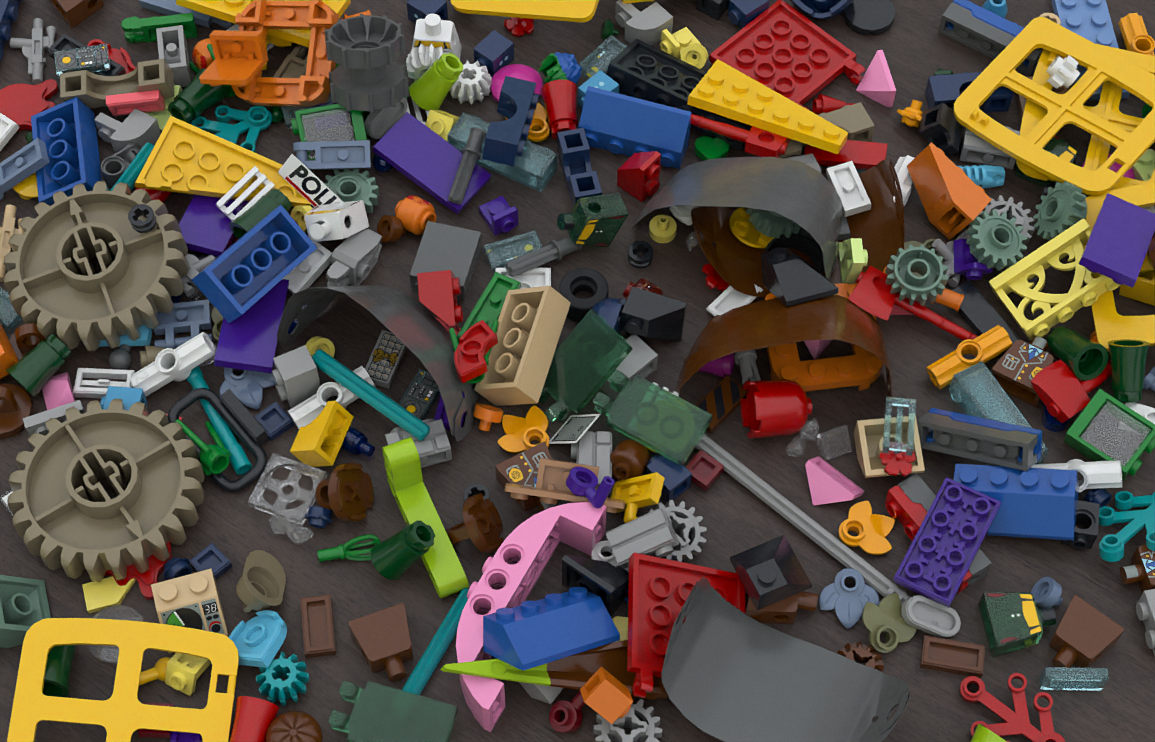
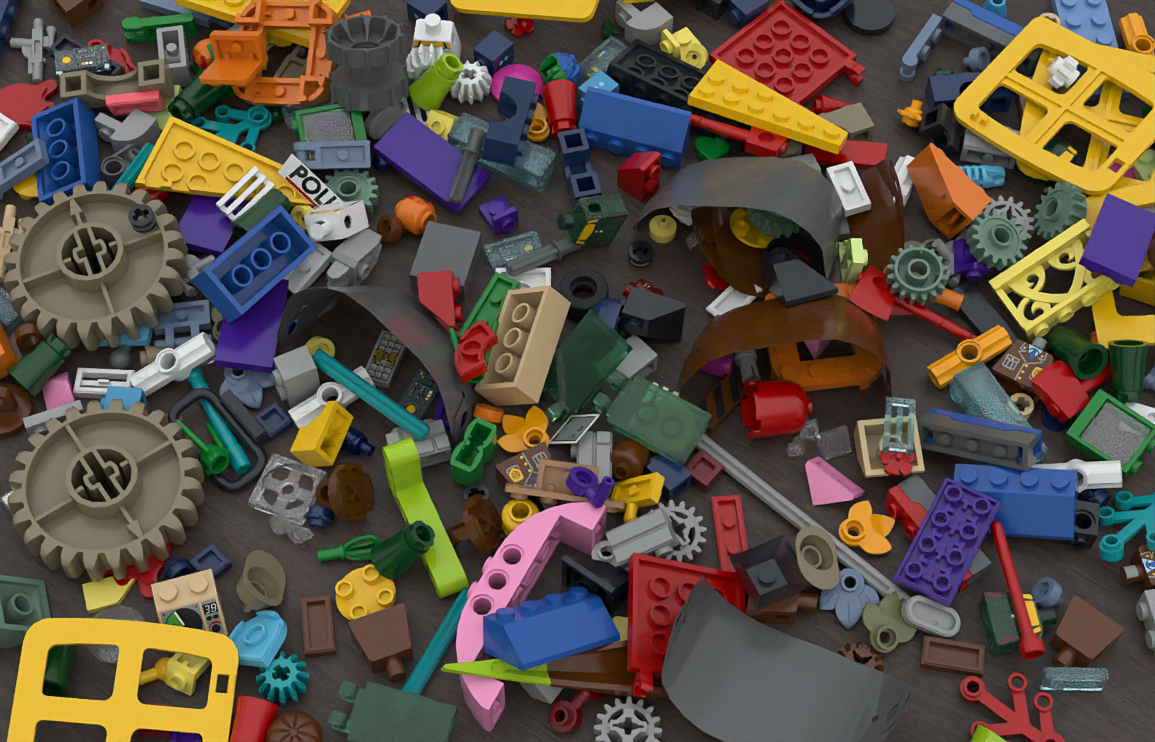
(364, 593): none -> yellow dish
(474, 452): none -> green brick
(517, 512): none -> yellow head
(607, 695): orange brick -> none
(728, 529): none -> red tile
(817, 557): none -> dark tan piece
(878, 82): bright pink slope -> none
(920, 48): none -> sand blue plate
(978, 59): none -> sand blue tile
(1026, 401): none -> tan bush
(1030, 644): none -> red piece

